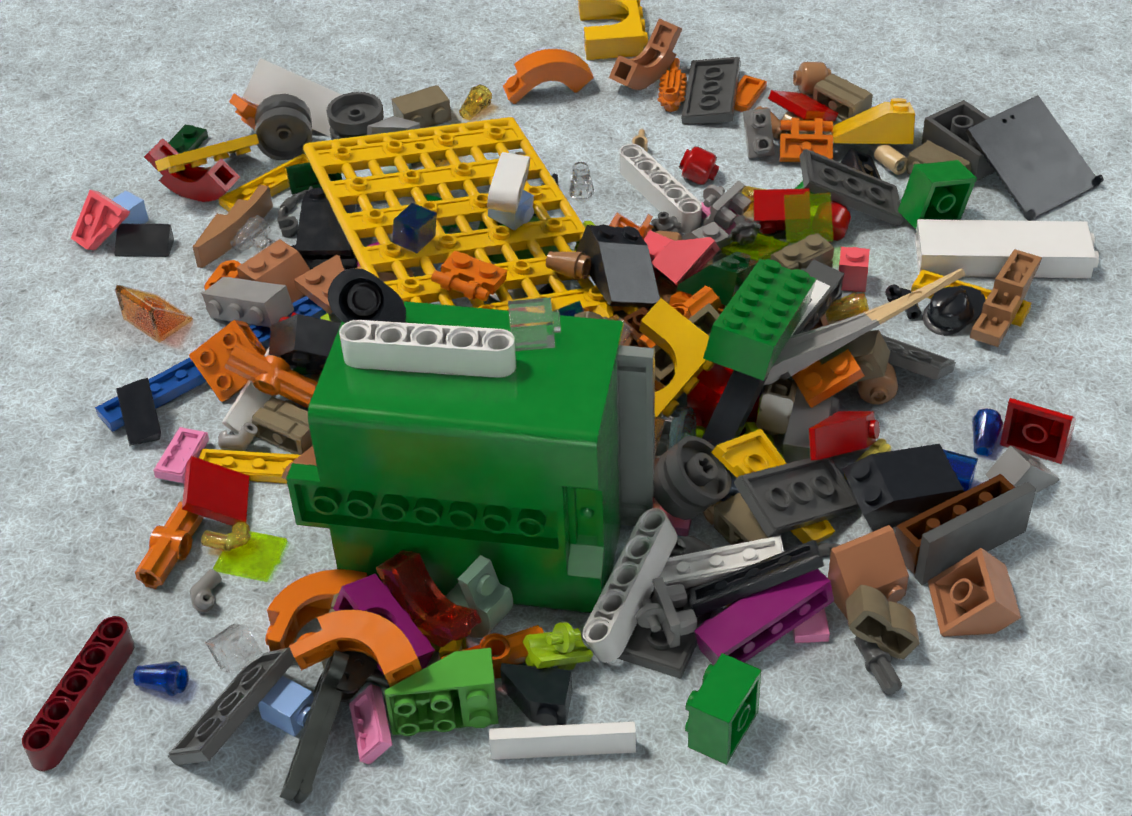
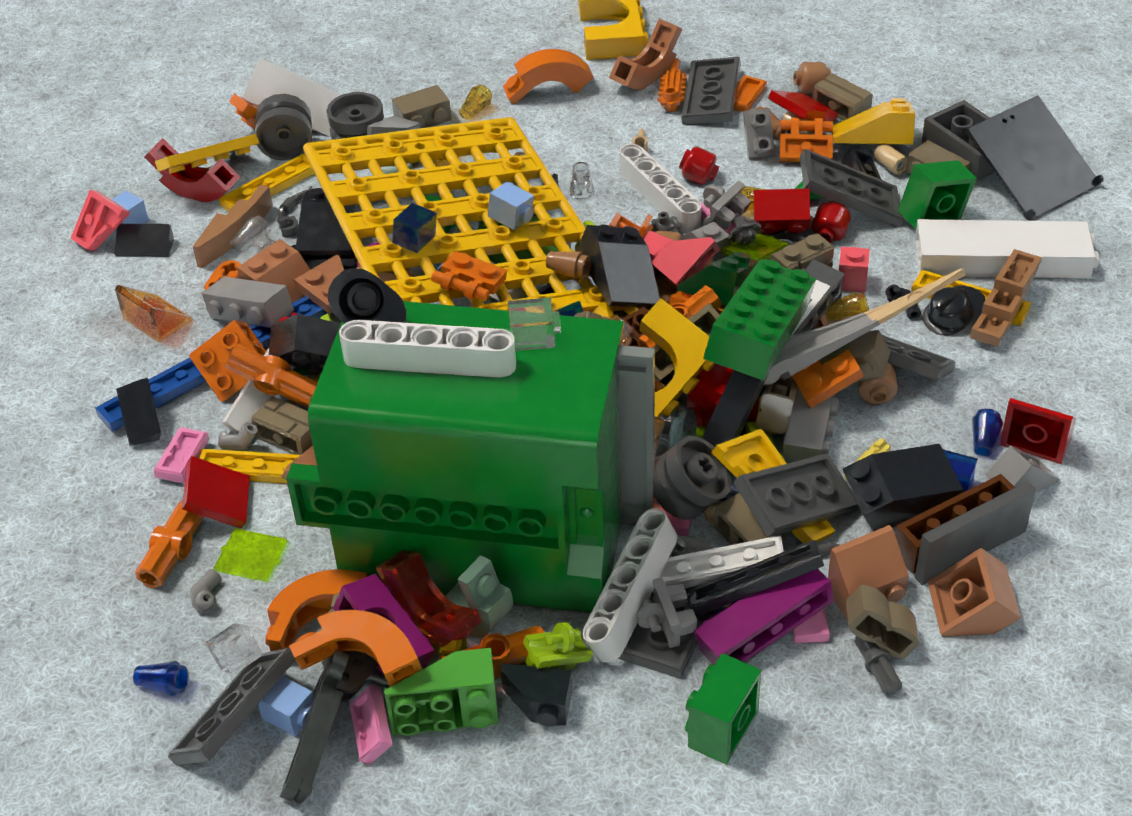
(78, 694): dark red beam -> none
(188, 138): dark green plate -> none
(229, 541): clear yellow arm -> none
(302, 177): dark green plate -> none
(508, 182): white beam -> none
(562, 740): white tile -> none
(807, 216): clear neon green piece -> none
(843, 434): red slope -> none

